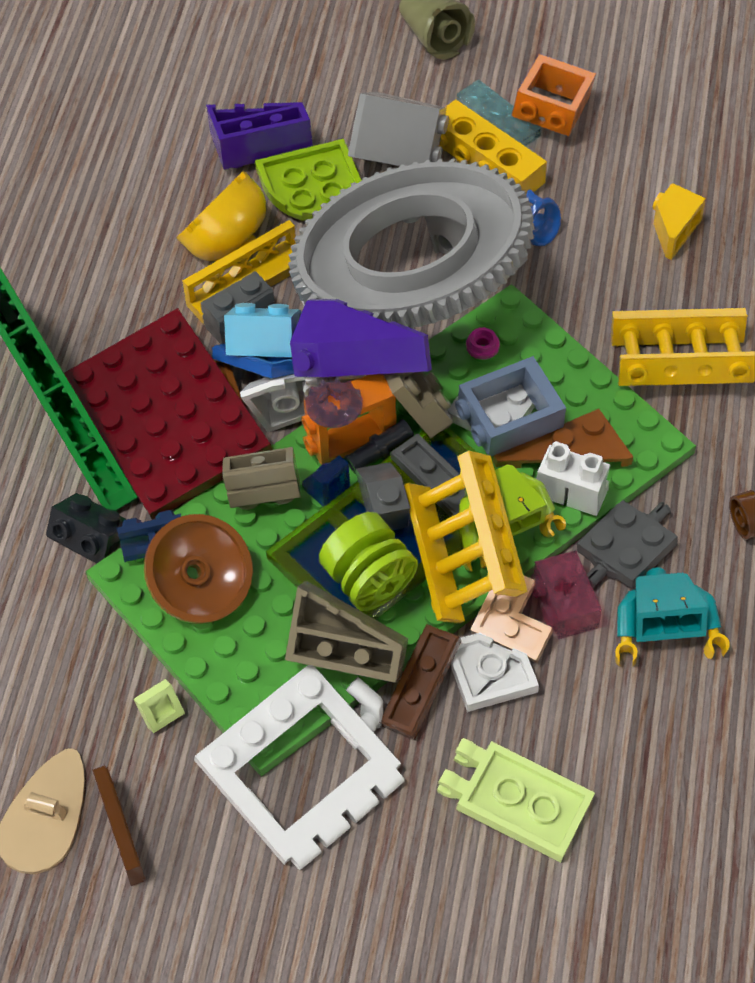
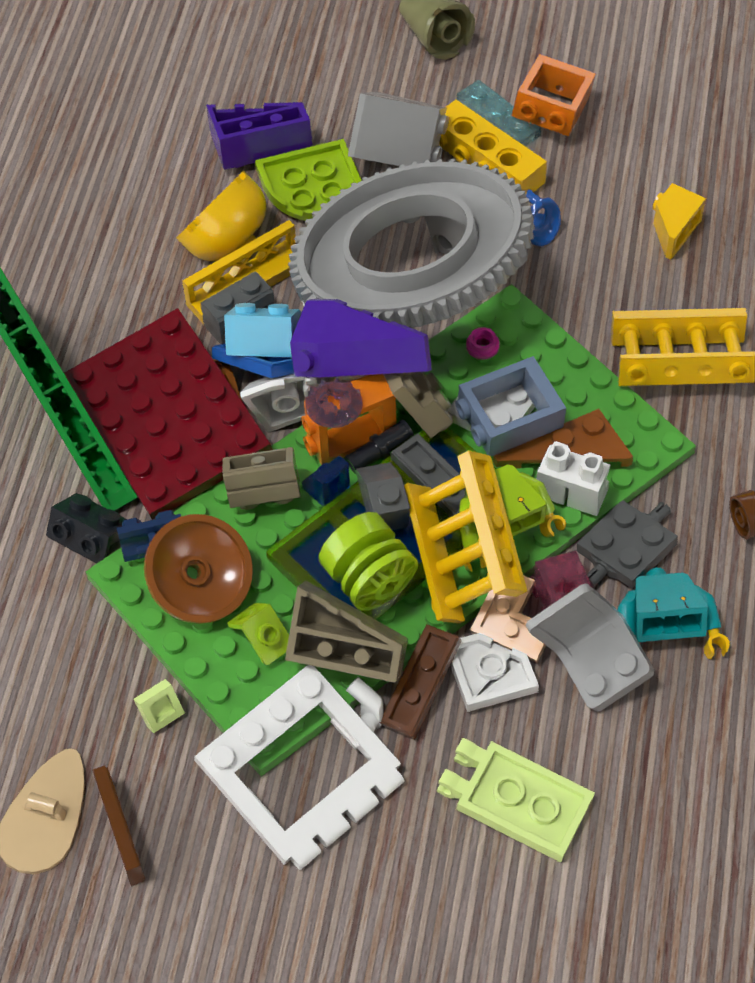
(263, 631): none -> lime bracket
(593, 646): none -> light grey piece

